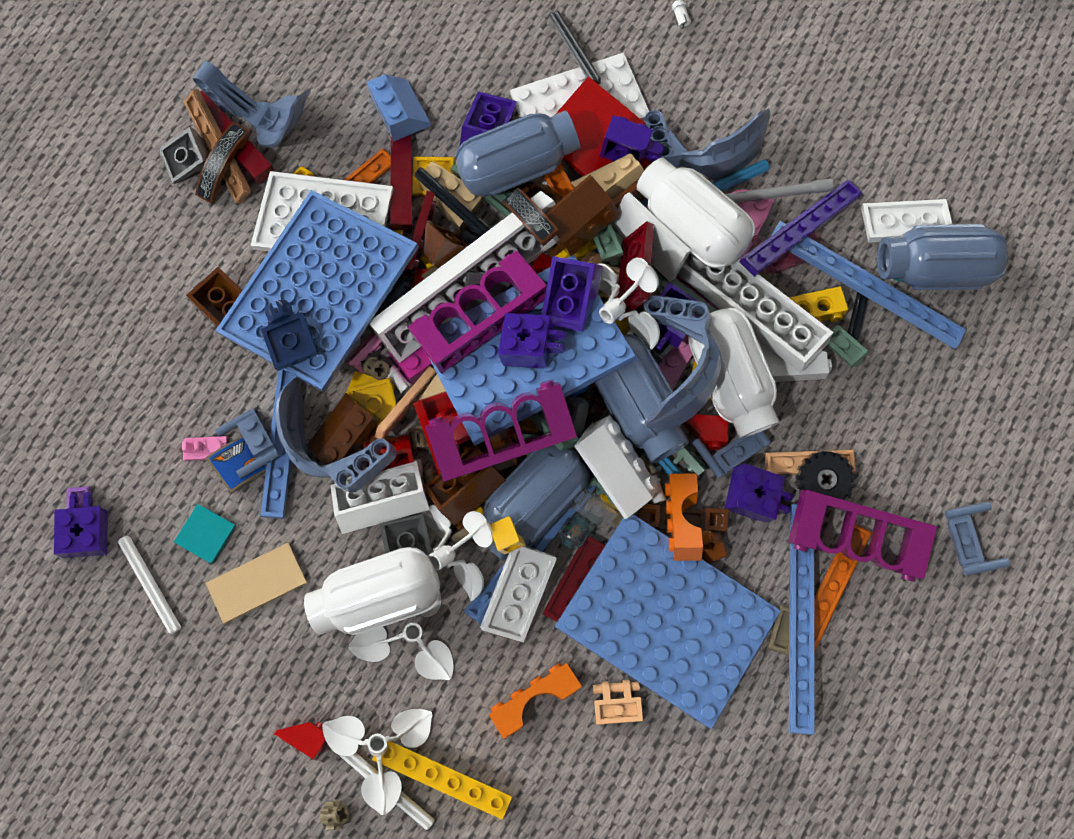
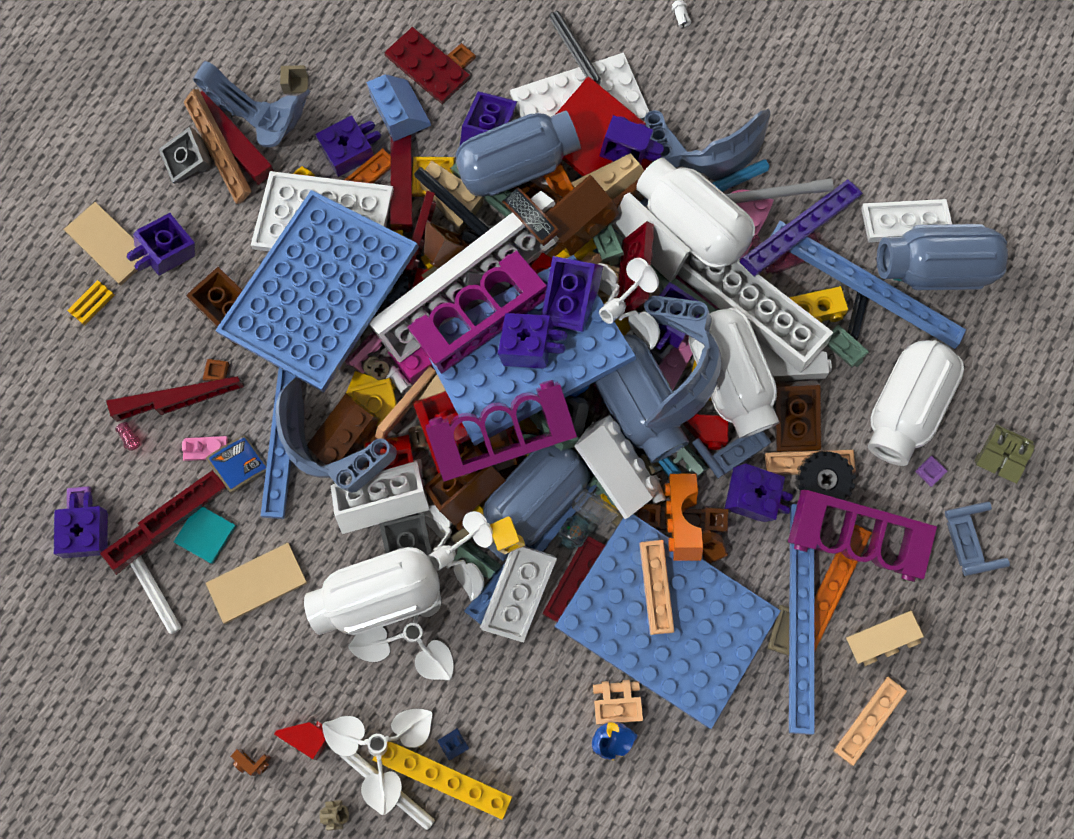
(88, 300): none -> yellow tile
(104, 242): none -> tan tile
(130, 441): none -> clear pink pin
(162, 245): none -> dark purple hinge
(162, 522): none -> dark red slope
(170, 399): none -> dark red slope
(215, 370): none -> dark orange tile
(219, 160): slope -> none
(245, 763): none -> dark orange bracket
(255, 437): sand blue plate -> none
(287, 336): dark blue plate -> none
(294, 79): none -> dark tan panel
(346, 144): none -> dark purple hinge
(427, 65): none -> dark red plate
(453, 744): none -> dark blue tile
(462, 56): none -> dark orange tile
(473, 554): none -> sand green plate
(559, 683): orange arch -> none
(613, 740): none -> blue hair
(656, 587): none -> light nougat tile
(799, 416): none -> reddish brown slope
(870, 721): none -> light nougat tile
(885, 638): none -> tan wedge
(914, 400): none -> white piece
(931, 471): none -> medium lavender tile
(1005, 441): none -> olive hips

